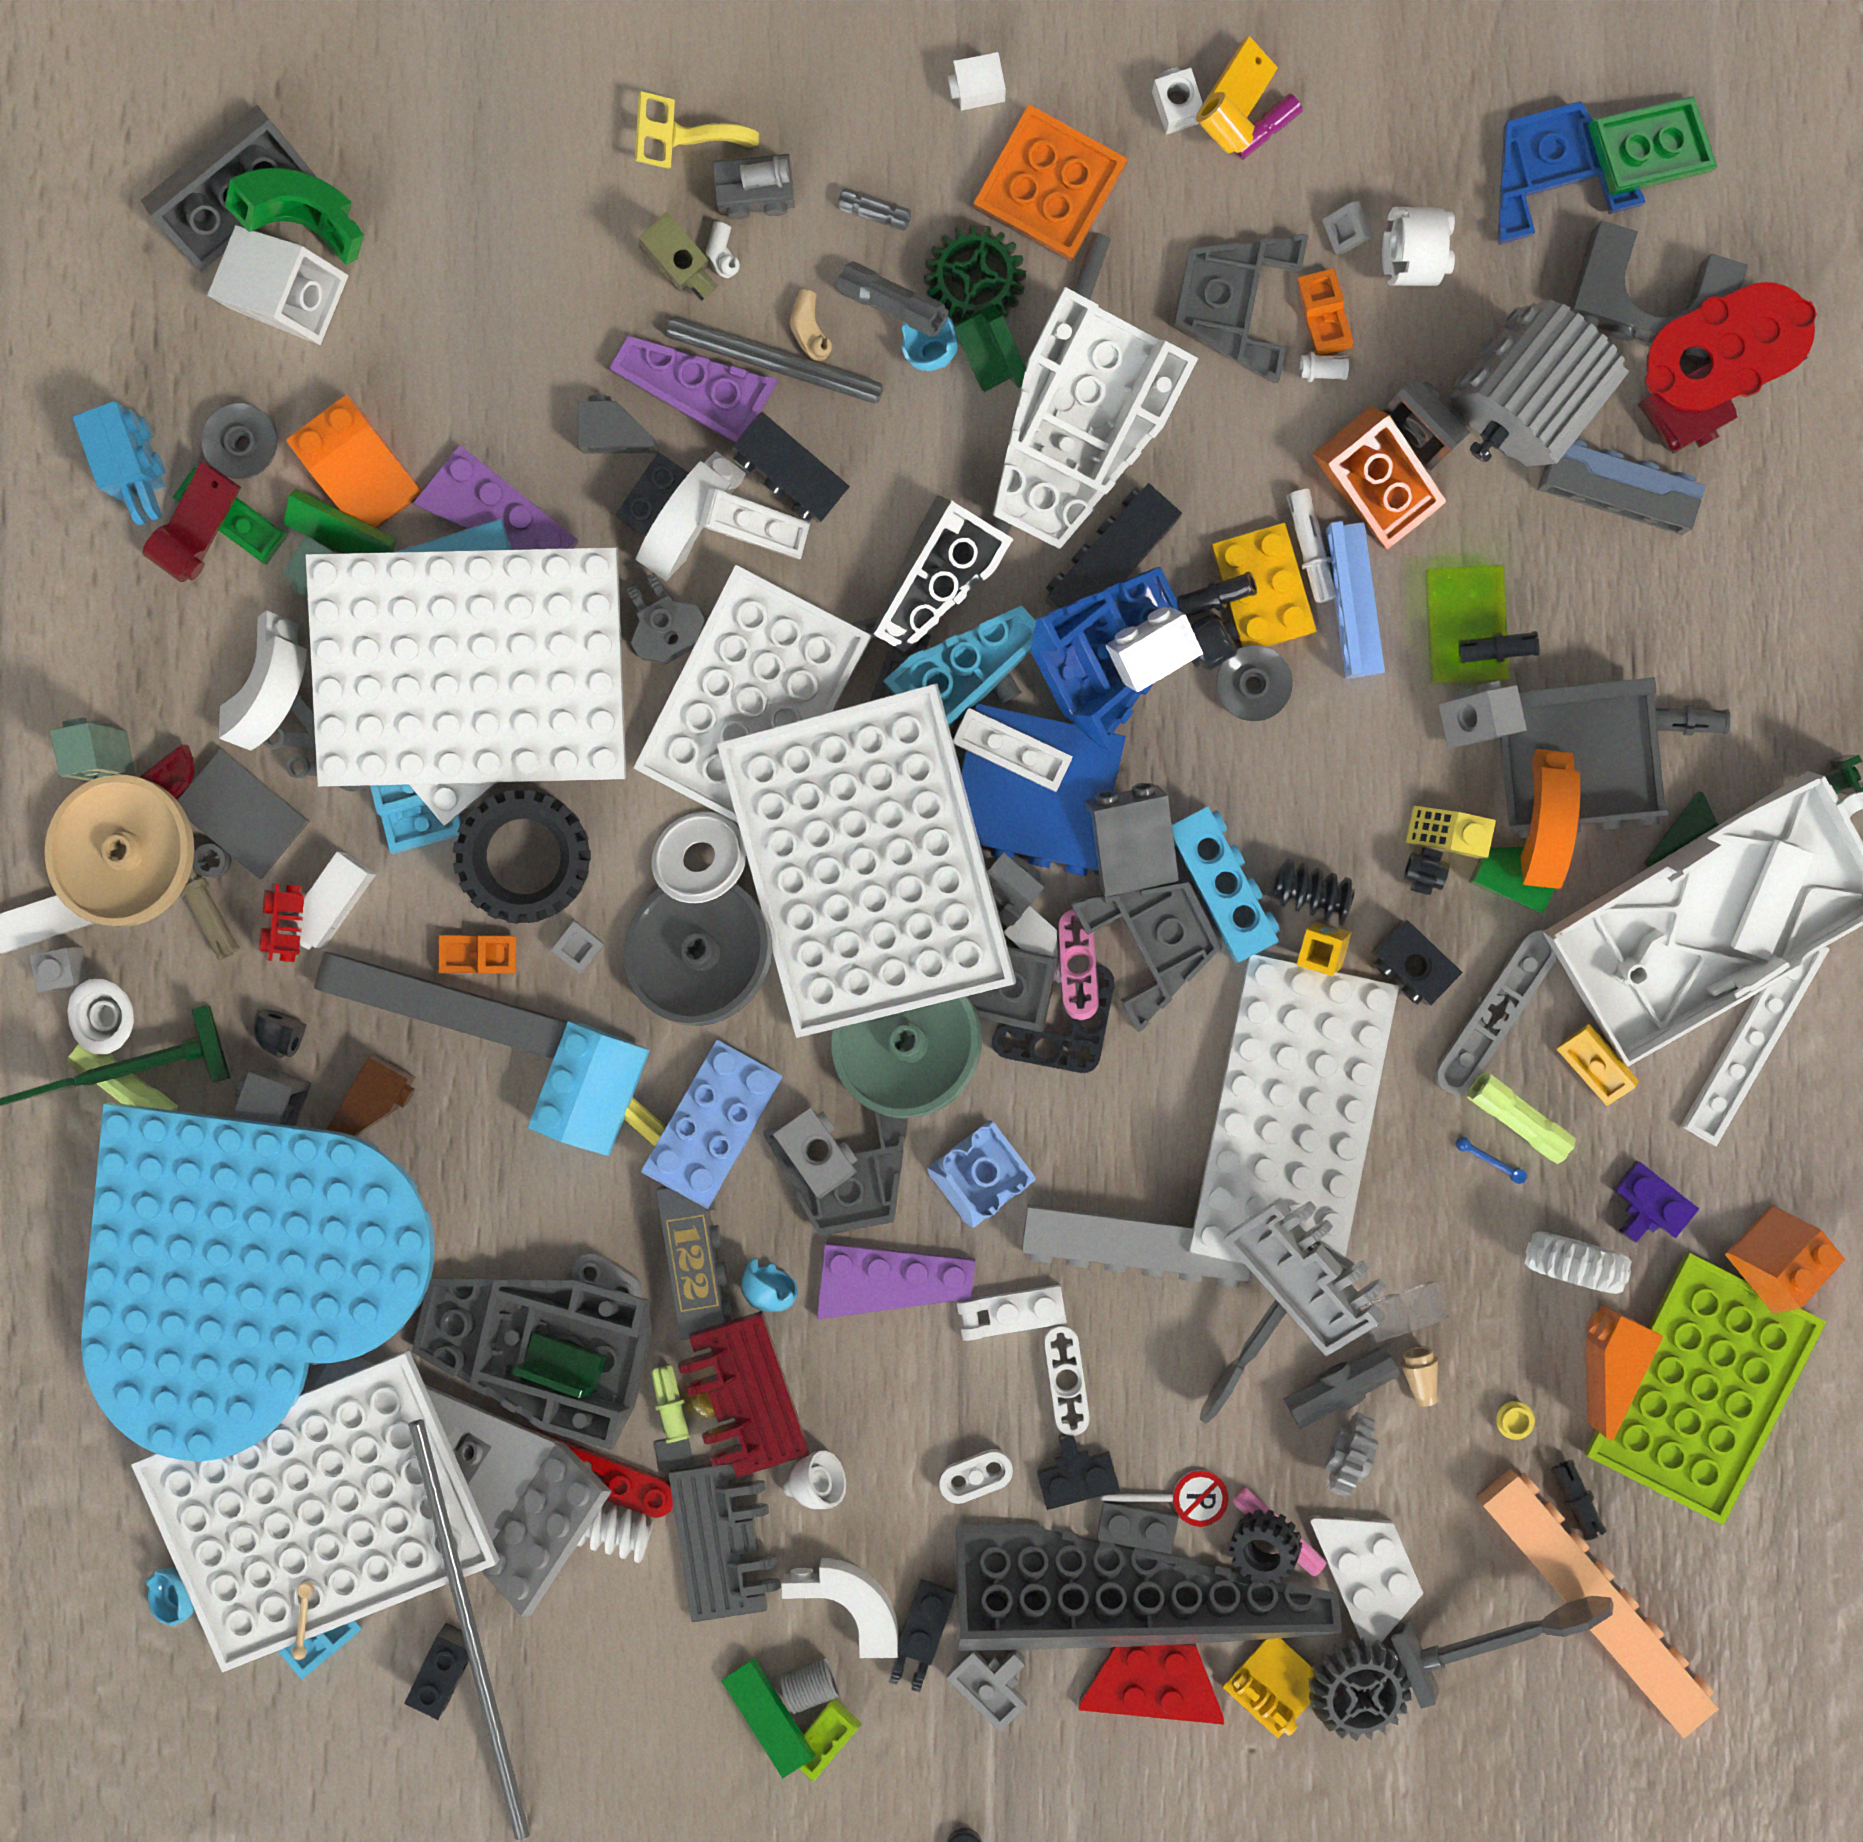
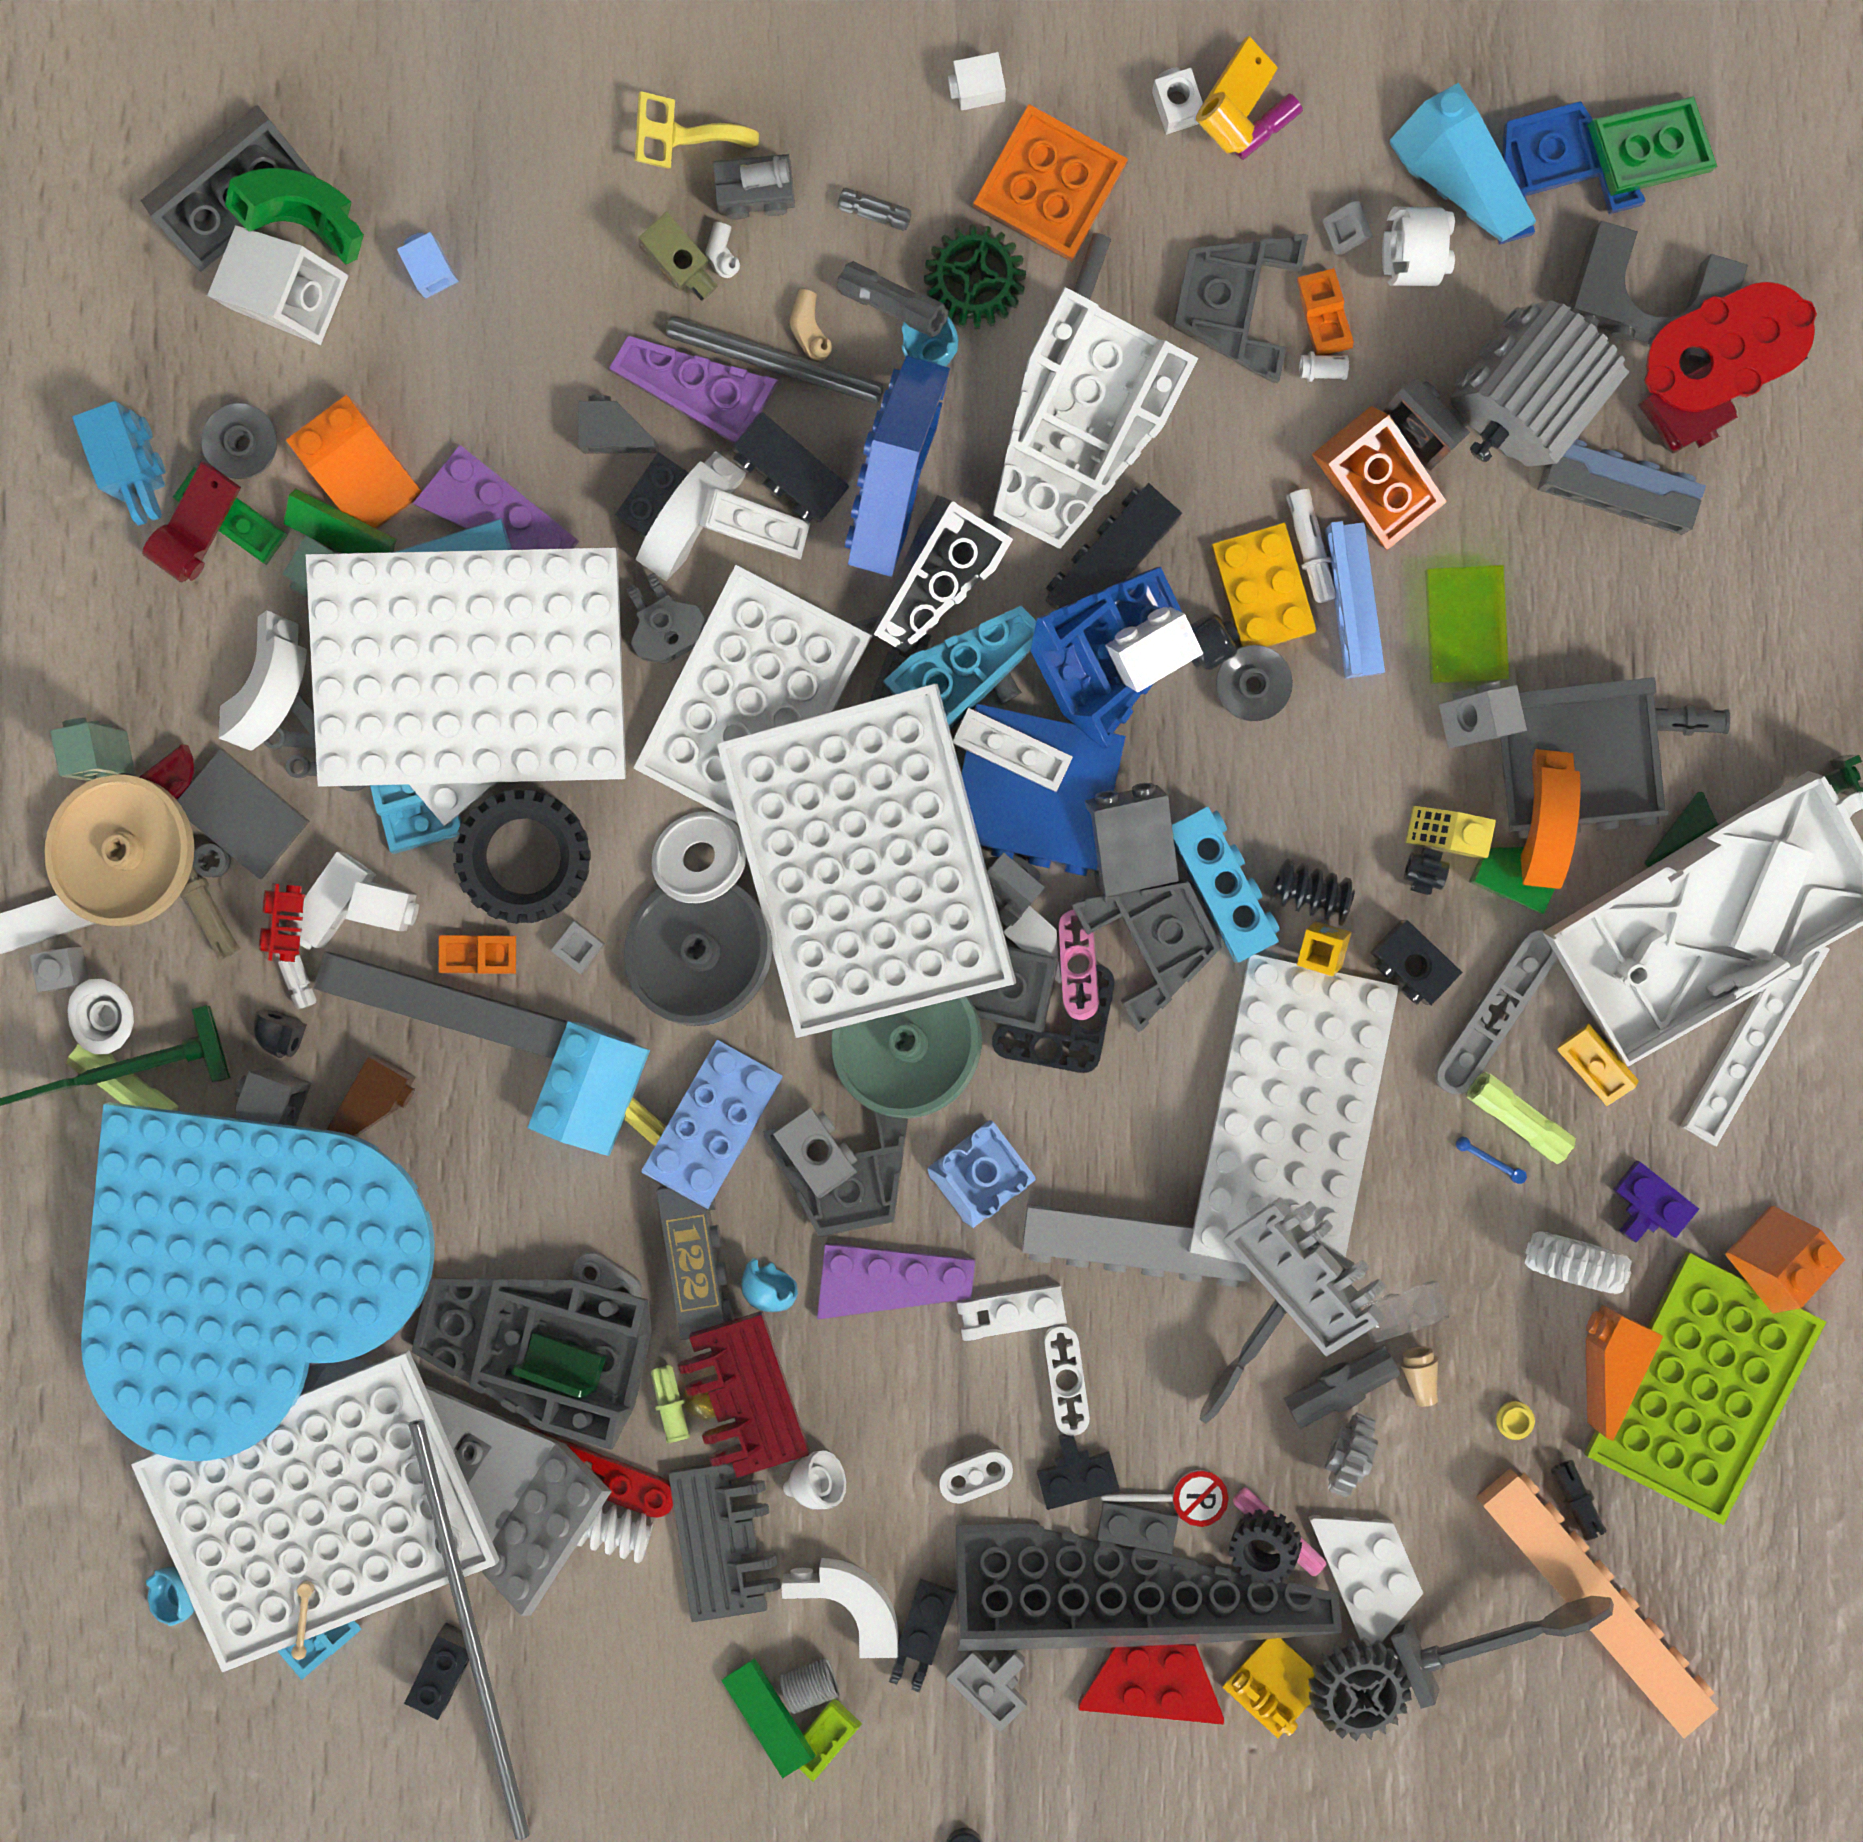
(297, 981): none -> white axle
(382, 906): none -> white slope
(427, 264): none -> light blue brick
(673, 1454): dark grey sticker -> none
(894, 464): none -> blue piece
(990, 348): dark green panel -> none
(1217, 594): black pin -> none
(1458, 157): none -> medium azure wedge
(1498, 647): black pin -> none

